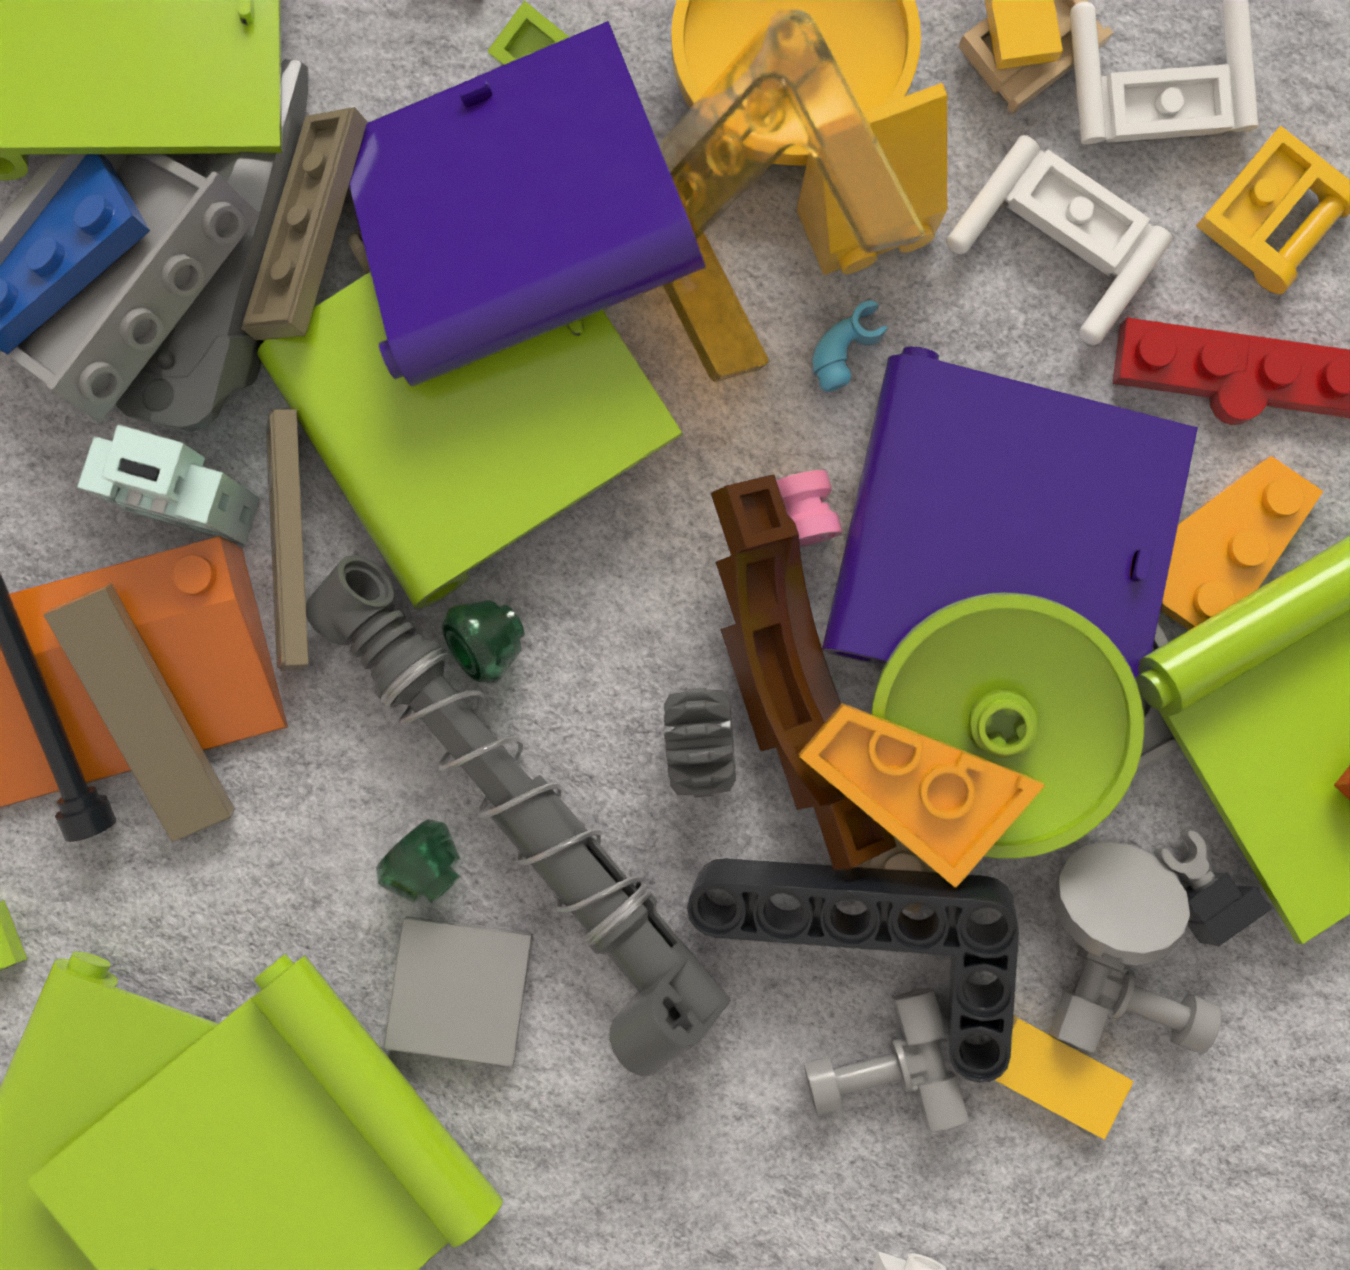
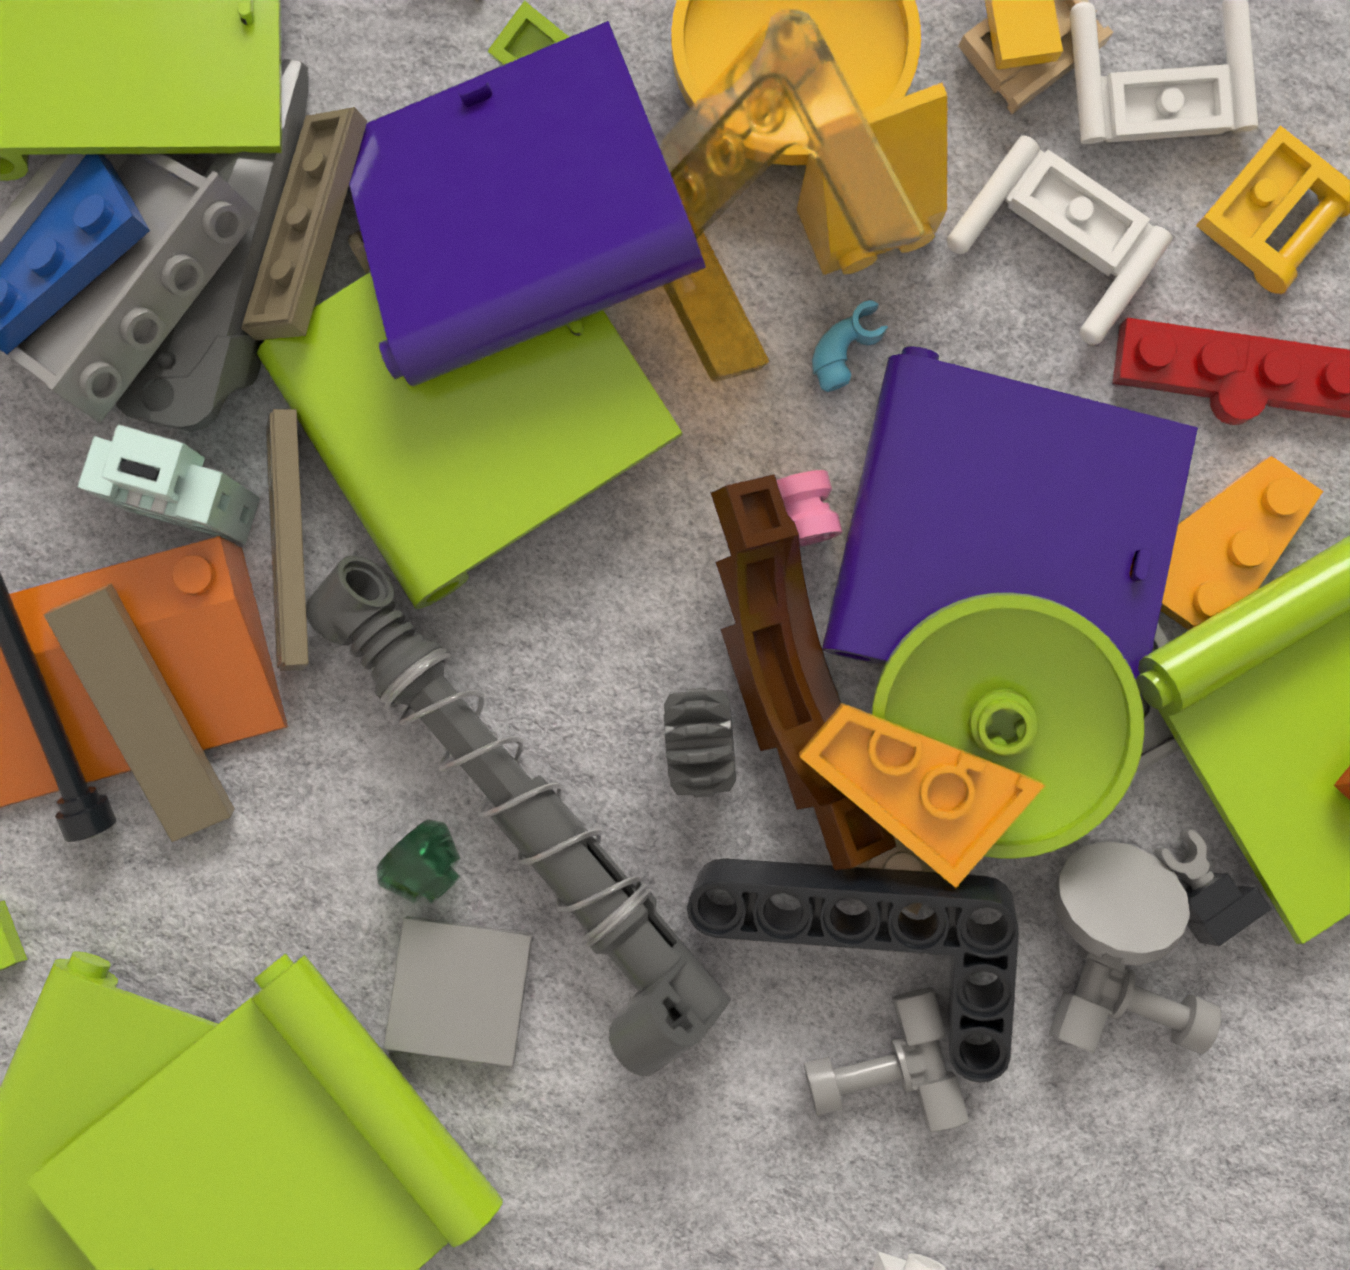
(483, 638): clear green cone -> none
(1064, 1079): yellow tile -> none

